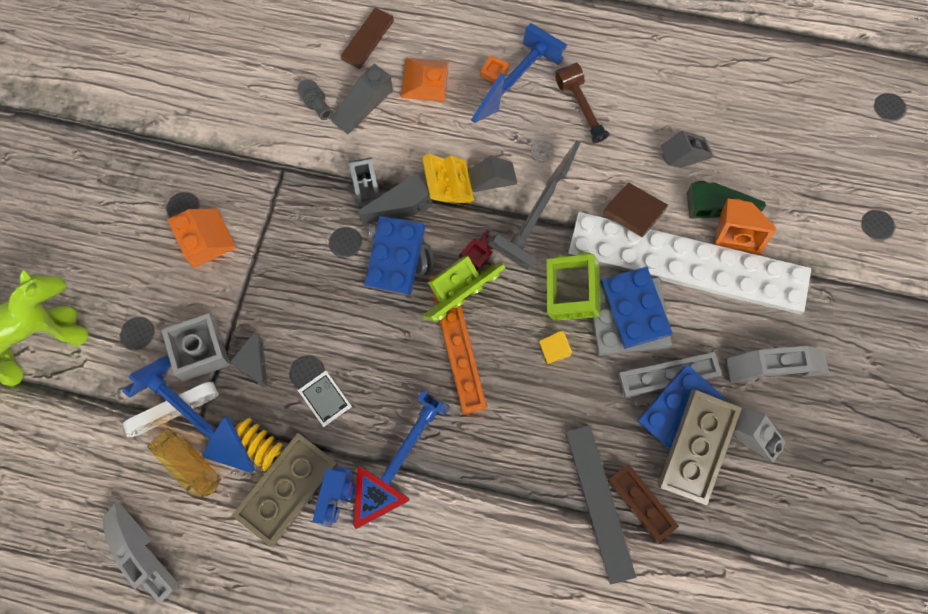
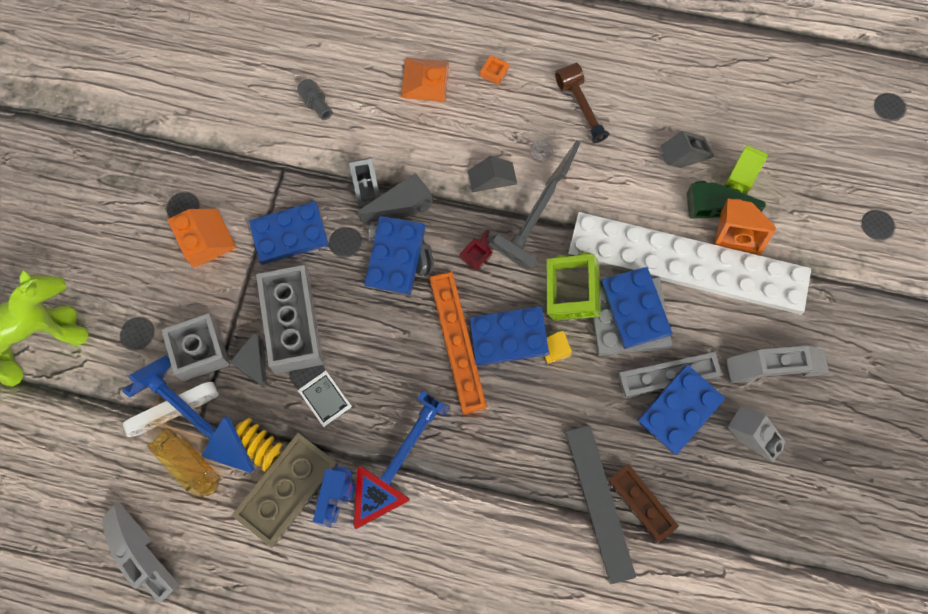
(288, 233): none -> blue plate
(289, 319): none -> light grey brick
(363, 98): dark grey slope -> none
(367, 38): reddish brown tile -> none
(448, 179): yellow slope -> none
(456, 284): lime bracket -> none
(509, 336): none -> blue plate
(541, 45): blue piece -> none
(635, 209): reddish brown tile -> none
(699, 447): dark tan plate -> none
(746, 169): none -> lime slope

